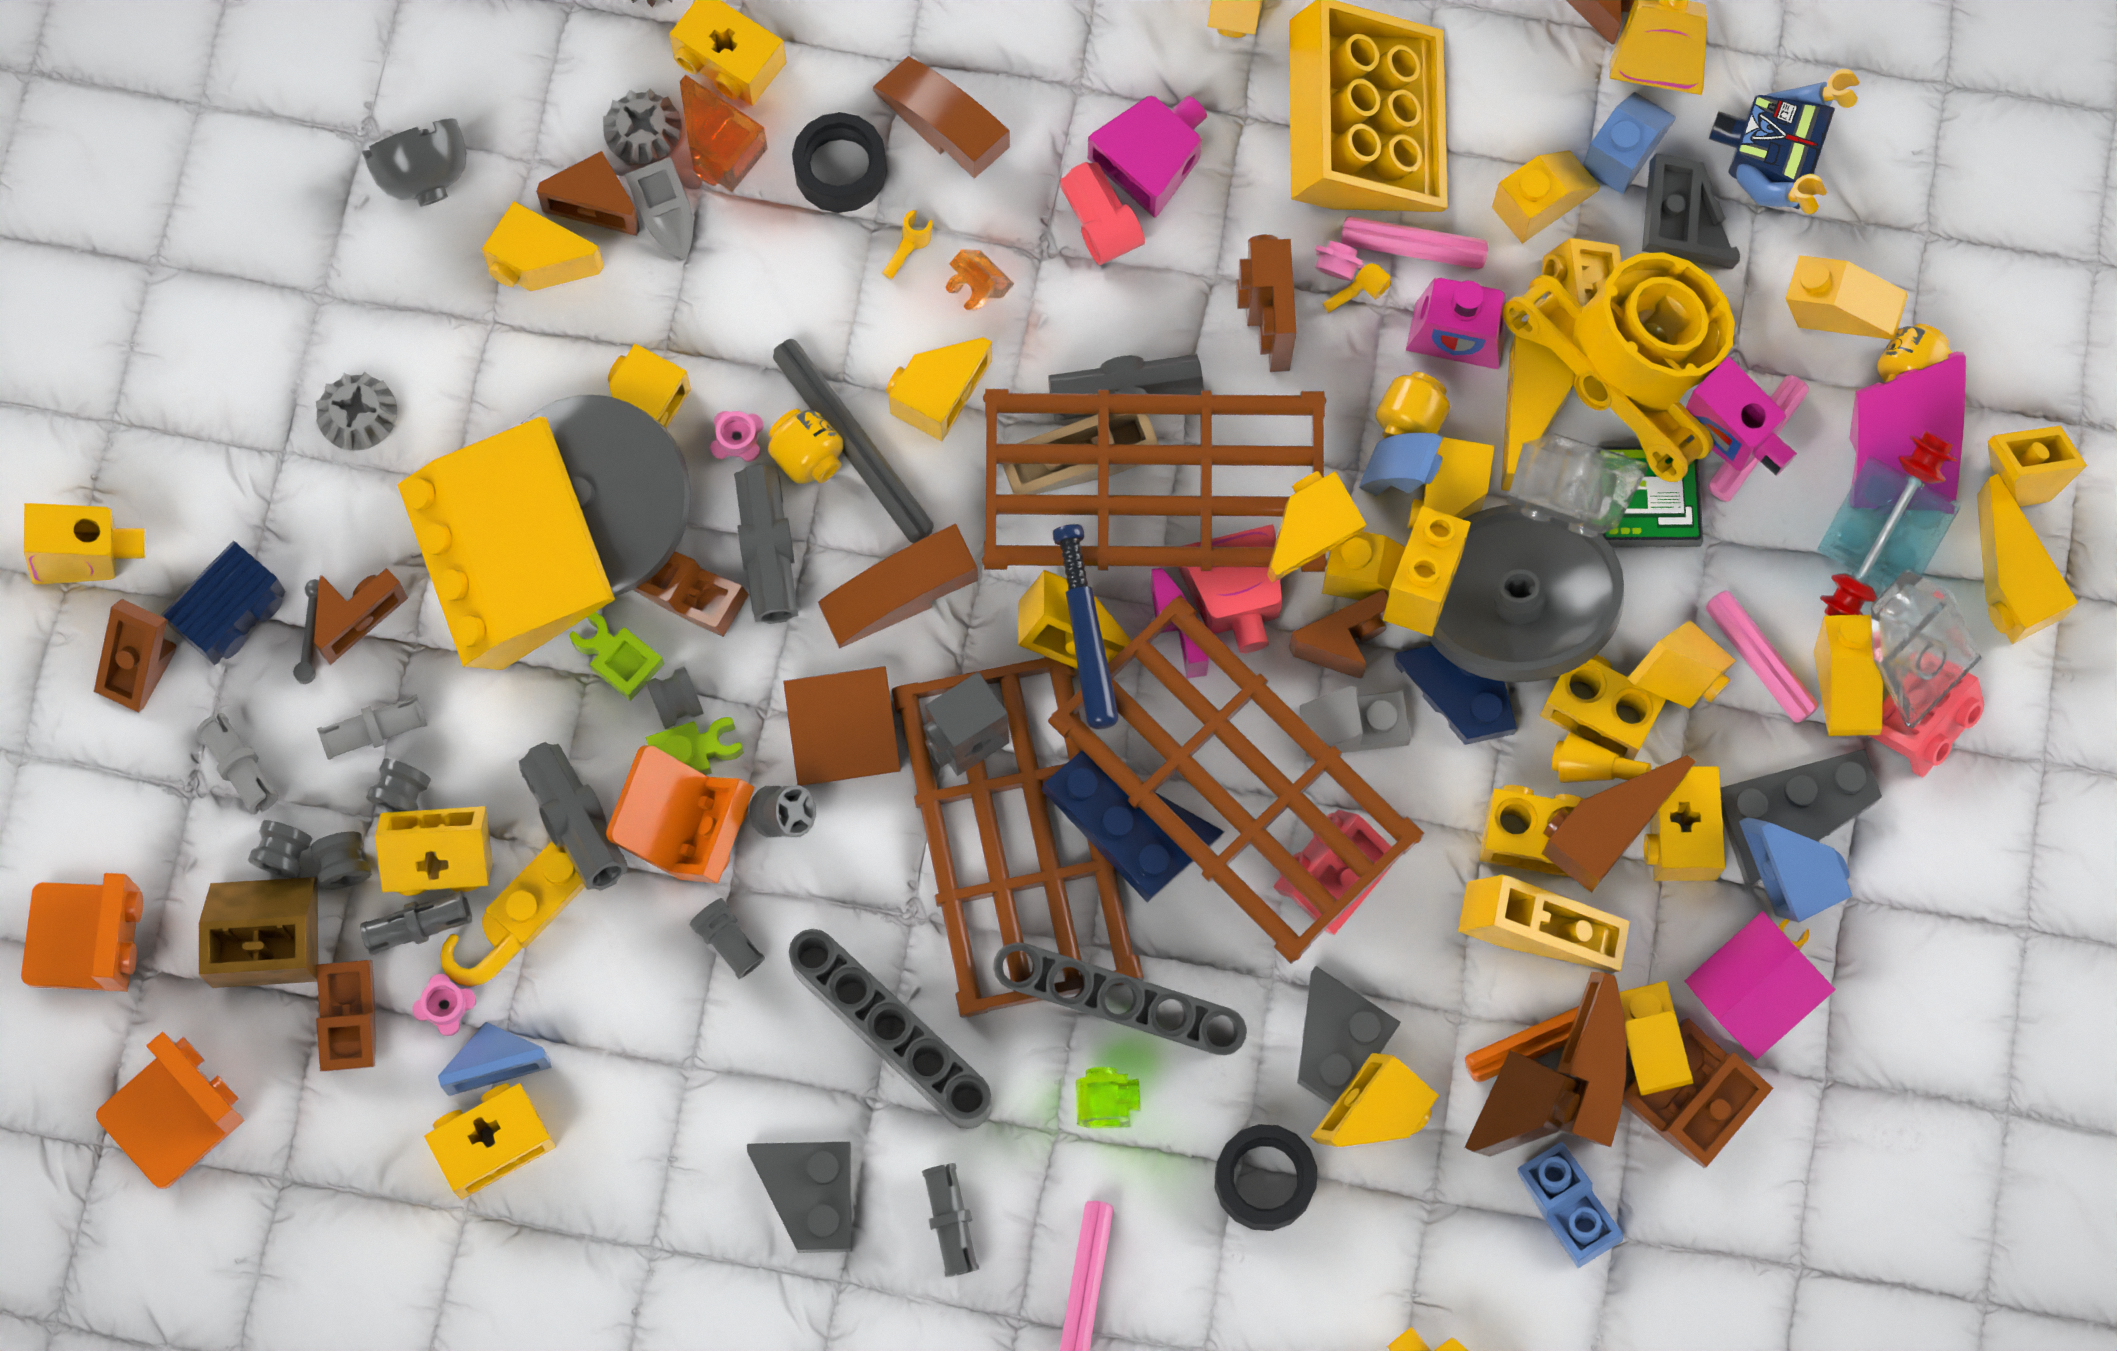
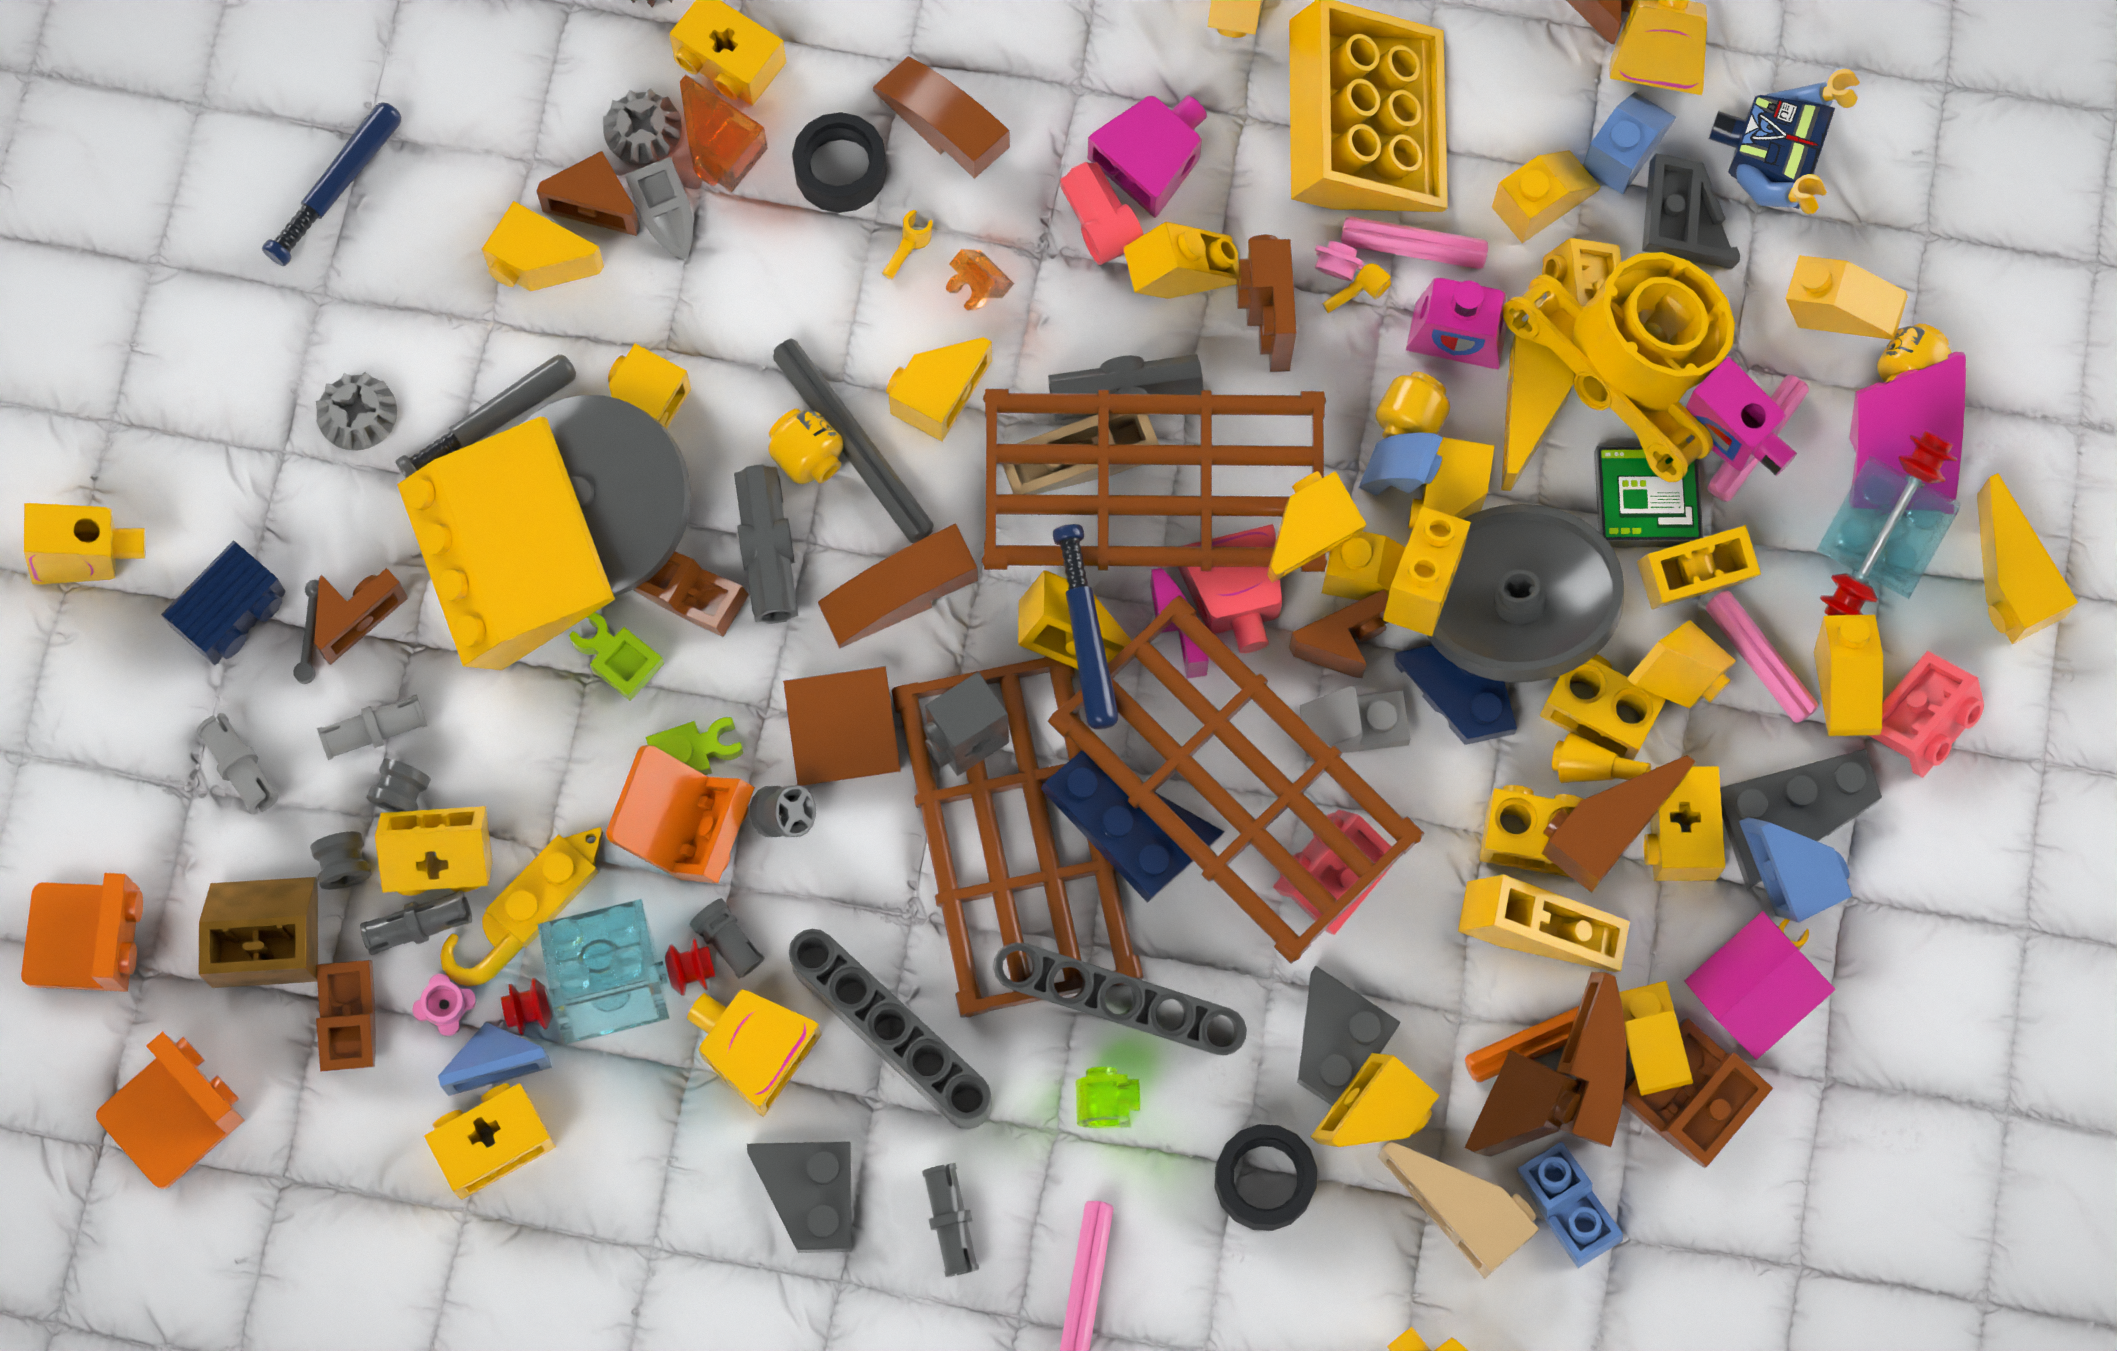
(132, 655): dark orange slope -> none
(280, 849): dark grey wheel -> none
(341, 172): none -> dark blue piece
(418, 162): dark grey cylinder -> none
(501, 409): none -> dark grey piece
(572, 816): dark grey piece -> none
(604, 975): none -> clear light blue brick
(674, 697): dark grey wheel -> none
(736, 422): bright pink plate -> none
(753, 1044): none -> yellow torso
(1181, 261): none -> yellow slope
(1469, 1210): none -> tan slope
(1574, 483): clear slope -> none
(1698, 567): none -> yellow brick
(1920, 644): clear slope -> none
(2035, 463): yellow slope -> none

